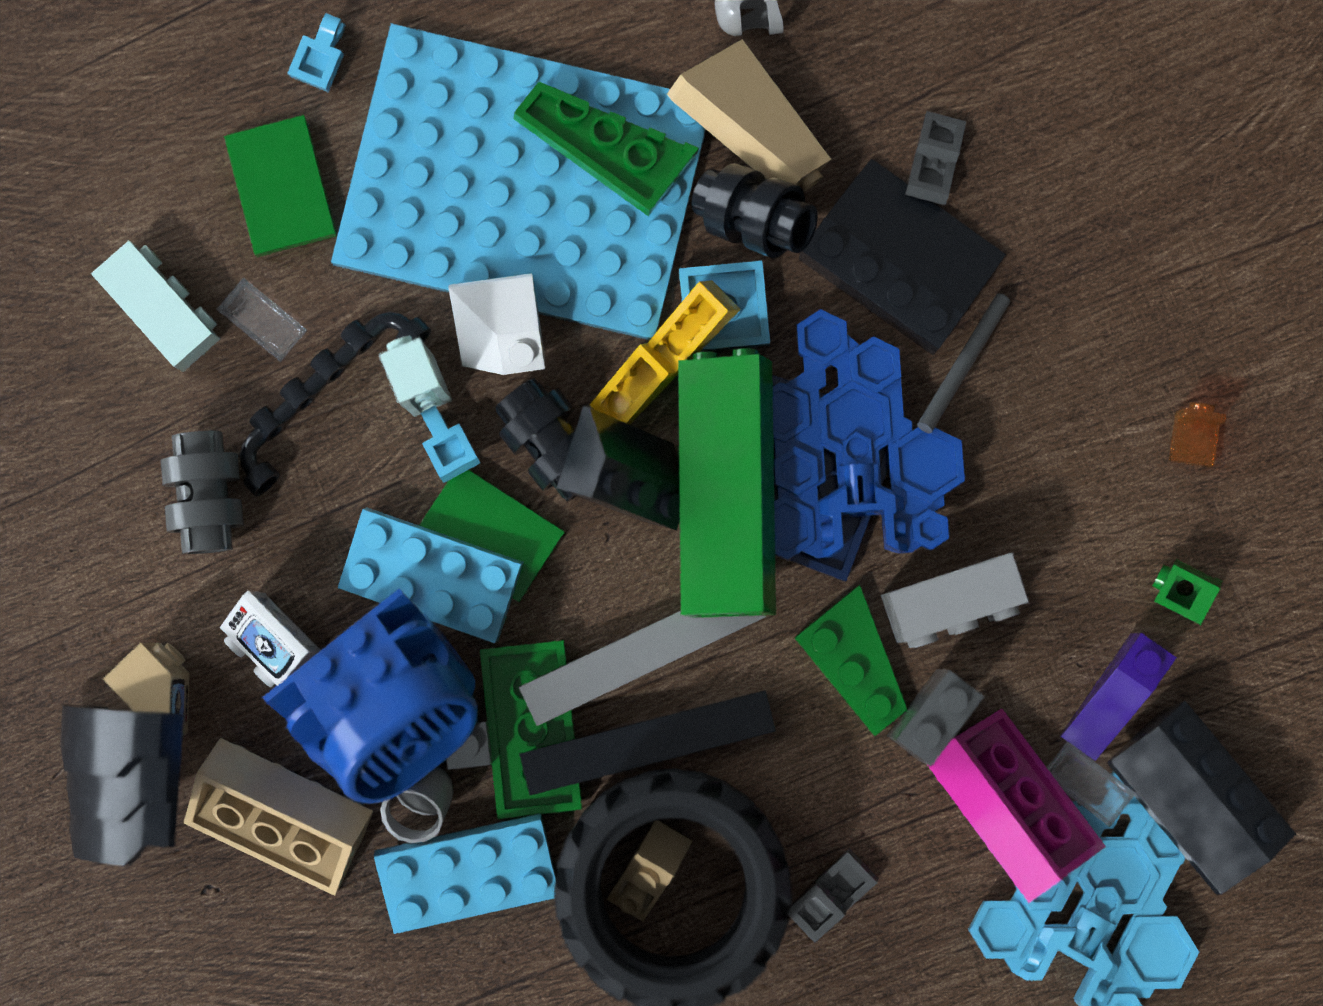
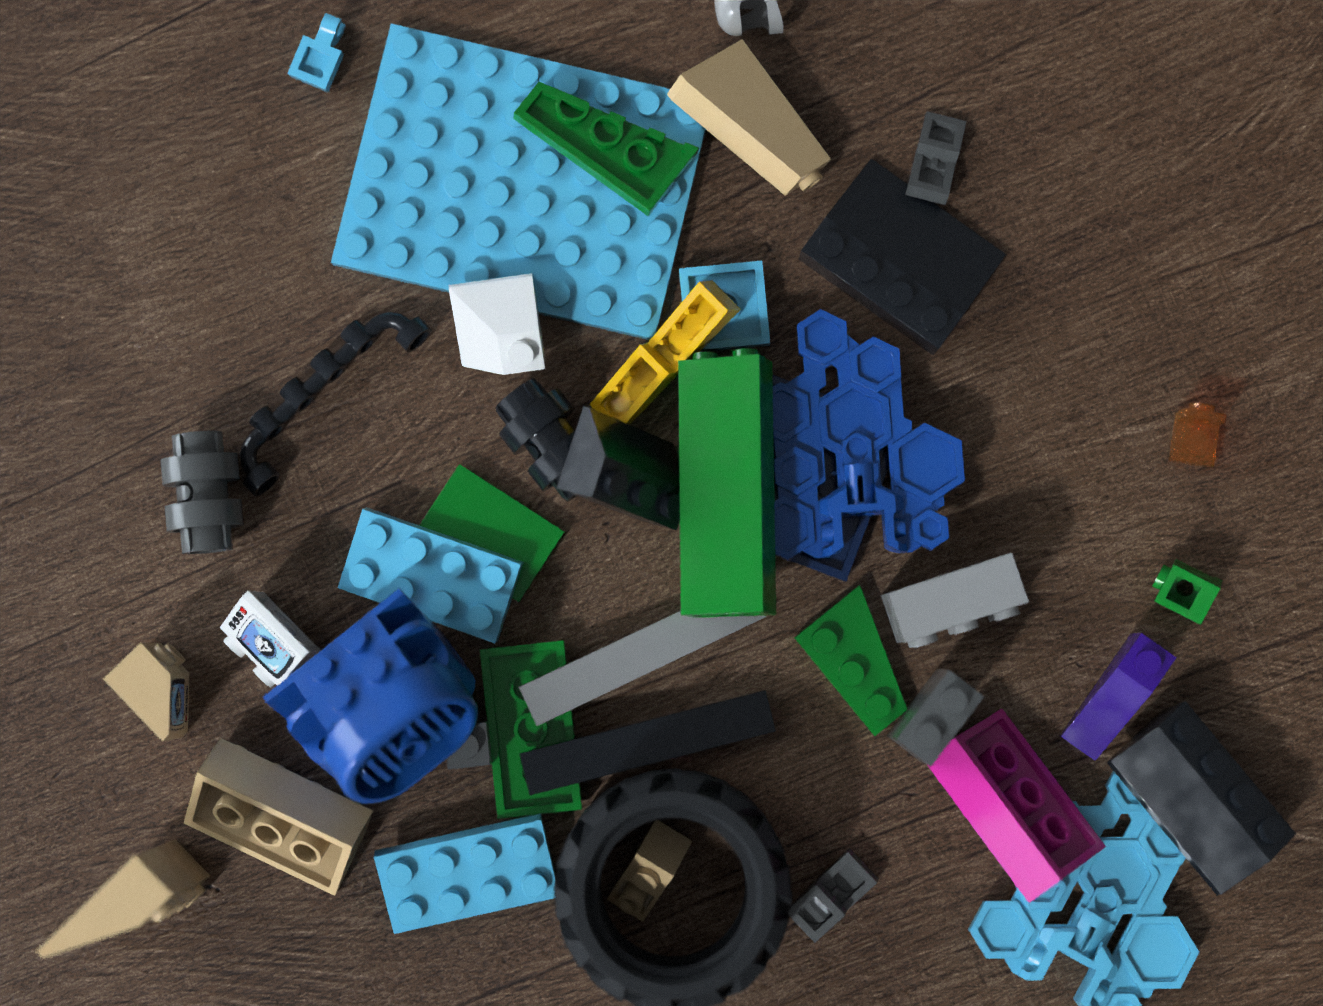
(120, 780): black slope -> none
(143, 890): none -> tan slope
(157, 304): light aqua brick -> none
(262, 319): clear tile -> none
(280, 186): green tile -> none
(414, 375): light aqua brick -> none
(427, 797): light grey helmet -> none
(449, 447): medium azure plate -> none
(756, 210): black piece -> none
(963, 363): dark grey bar -> none
(1090, 784): clear tile -> none

